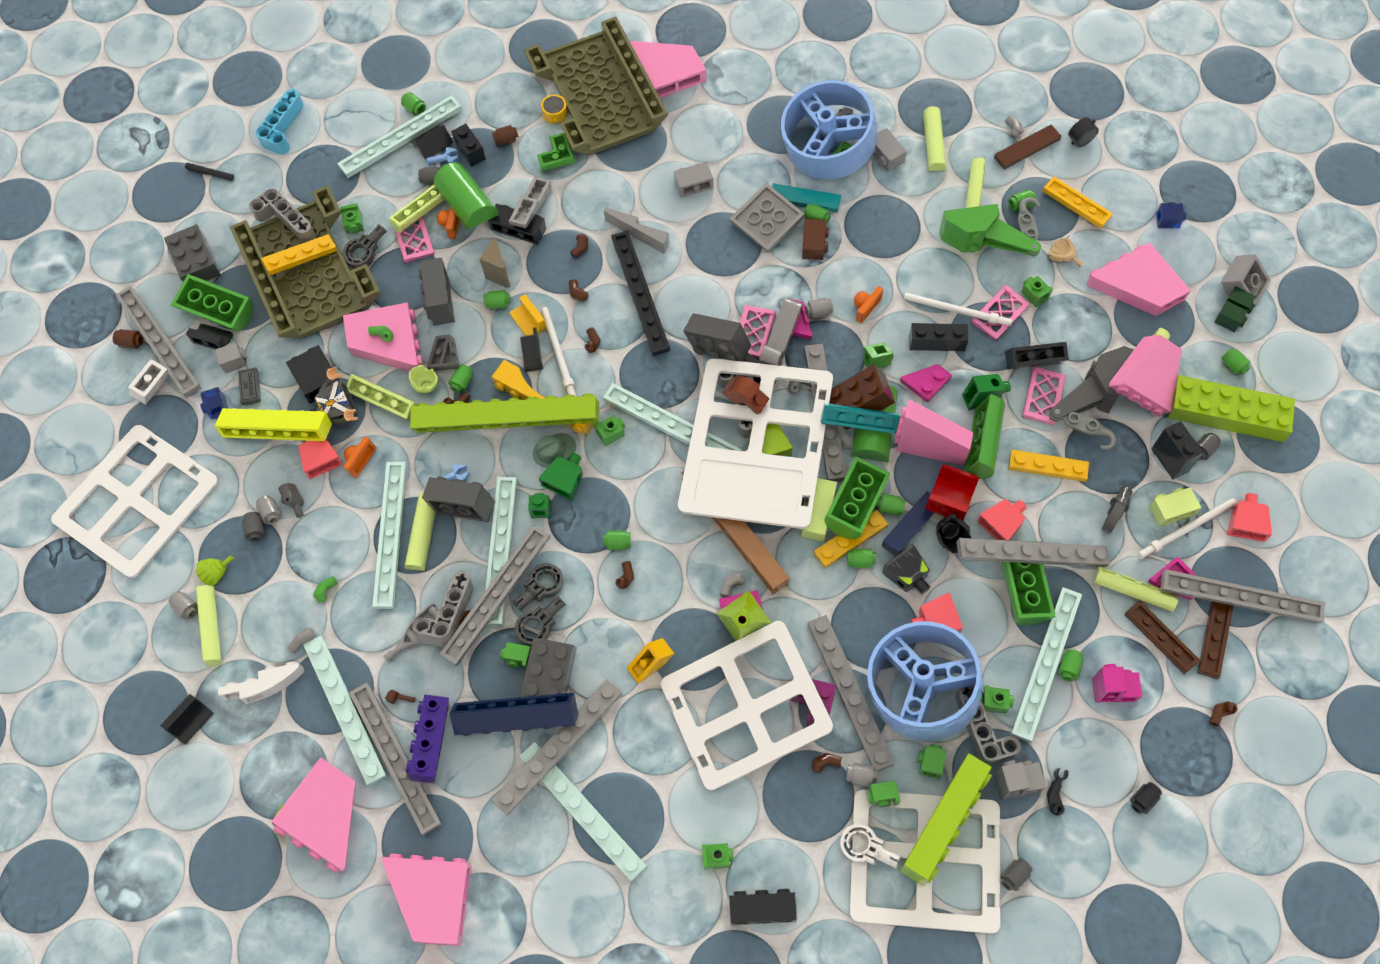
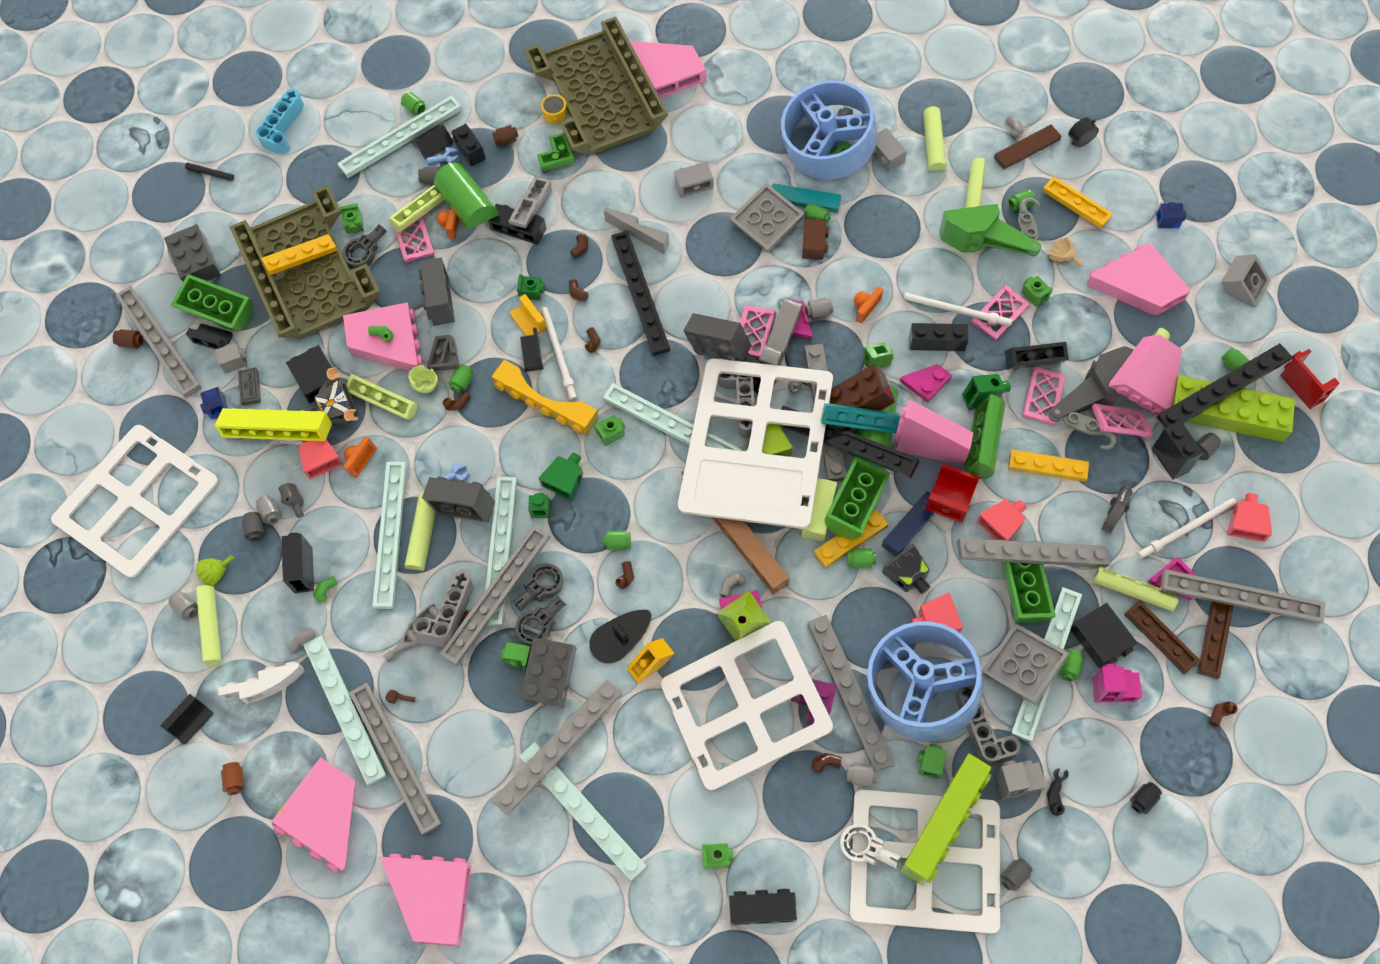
(148, 382): white brick -> none
(232, 778): none -> dark orange brick
(274, 203): light grey beam -> none
(297, 563): none -> black brick
(429, 739): dark purple brick -> none
(493, 265): dark tan slope -> none
(496, 299): bright green brick -> none
(505, 413): lime brick -> none
(514, 714): dark blue brick -> none
(531, 286): none -> green brick
(551, 447): sand green piece -> none
(619, 636): none -> black shield
(746, 391): copper brick -> none
(863, 448): none -> black plate
(883, 794): bright green brick -> none
(891, 504): bright green brick -> none
(950, 530): black hair -> none
(991, 704): bright green brick -> none
(1025, 664): none -> light grey plate
(1103, 636): none -> black brick
(1116, 428): none -> bright pink window
(1174, 506): yellowish green brick -> none
(1225, 386): none -> black plate
(1235, 309): dark green piece -> none
(1305, 383): none -> red panel

